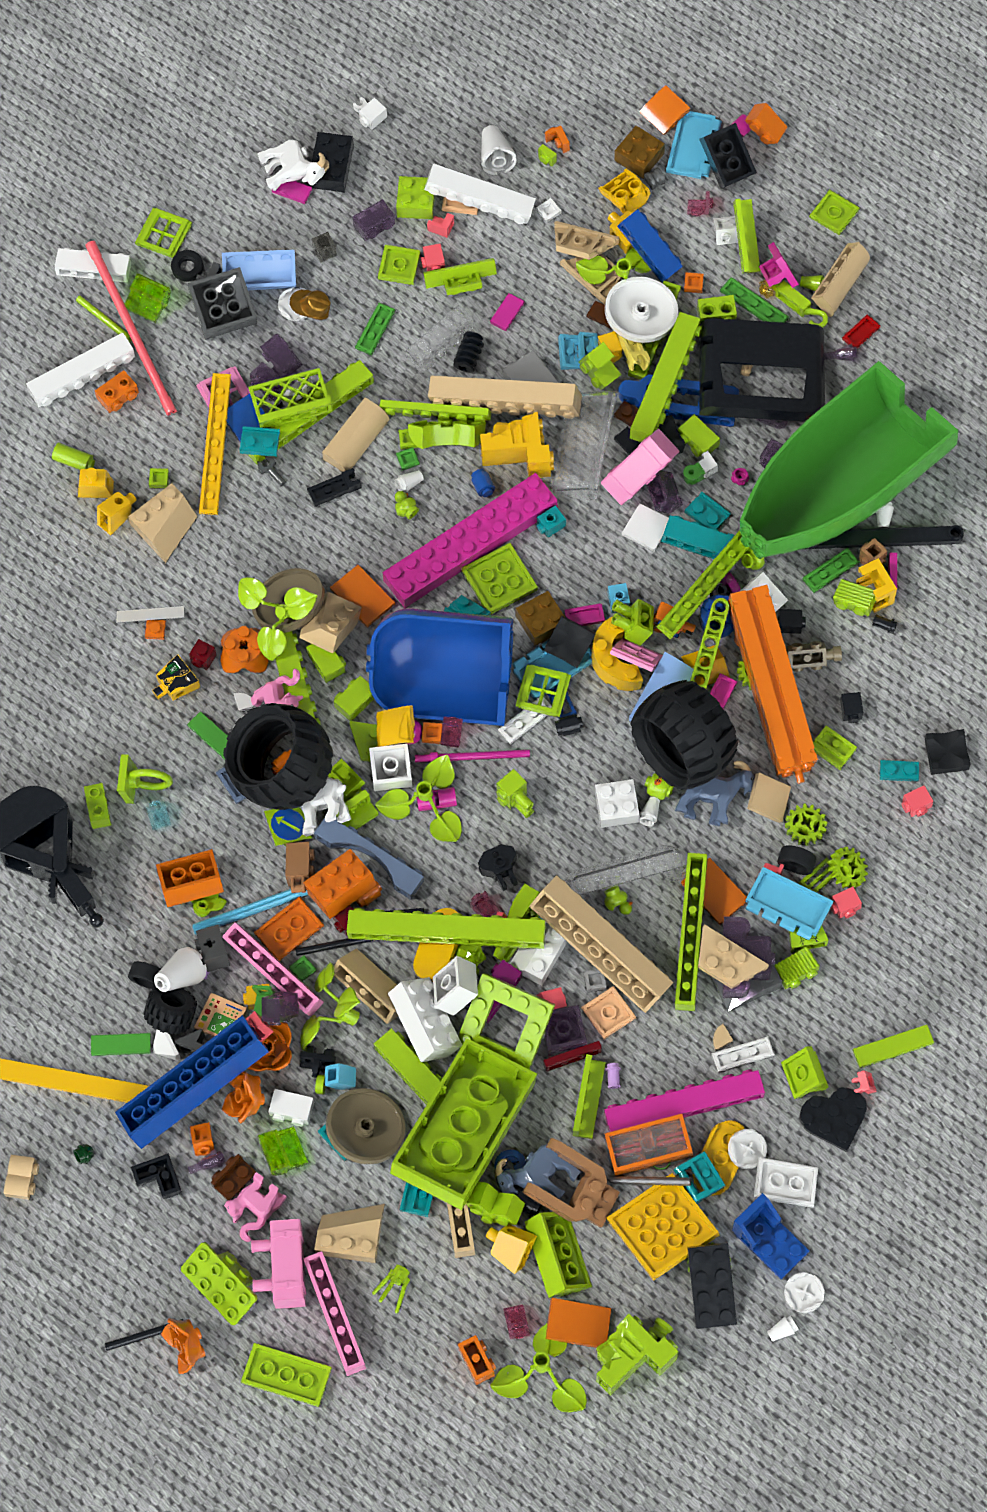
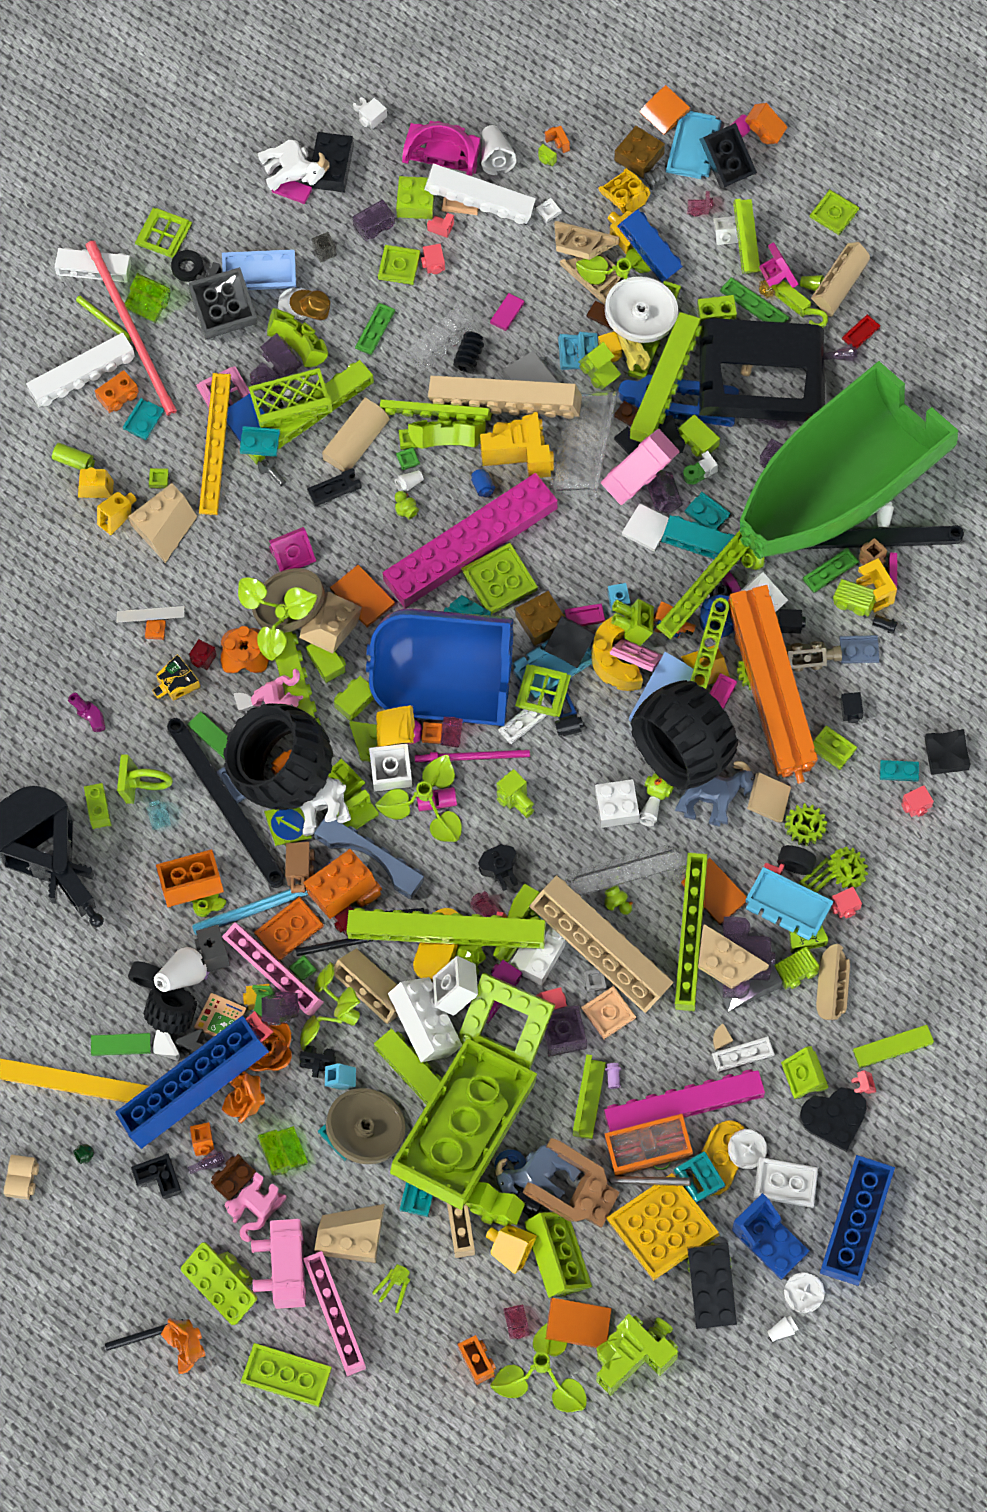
(88, 711): none -> magenta arm
(143, 419): none -> teal plate
(225, 803): none -> black piece
(291, 1107): white brick -> none
(292, 550): none -> dark pink bracket
(298, 336): none -> lime brick
(320, 1084): lime tile -> none
(443, 147): none -> dark pink piece
(460, 277): lime bracket -> none
(551, 522): teal brick -> none
(572, 1056): dark red tile -> none
(693, 282): orange plate -> none
(740, 472): dark pink plate -> none
(833, 983): none -> tan brick
(857, 1220): none -> blue brick
(859, 649): none -> sand blue plate

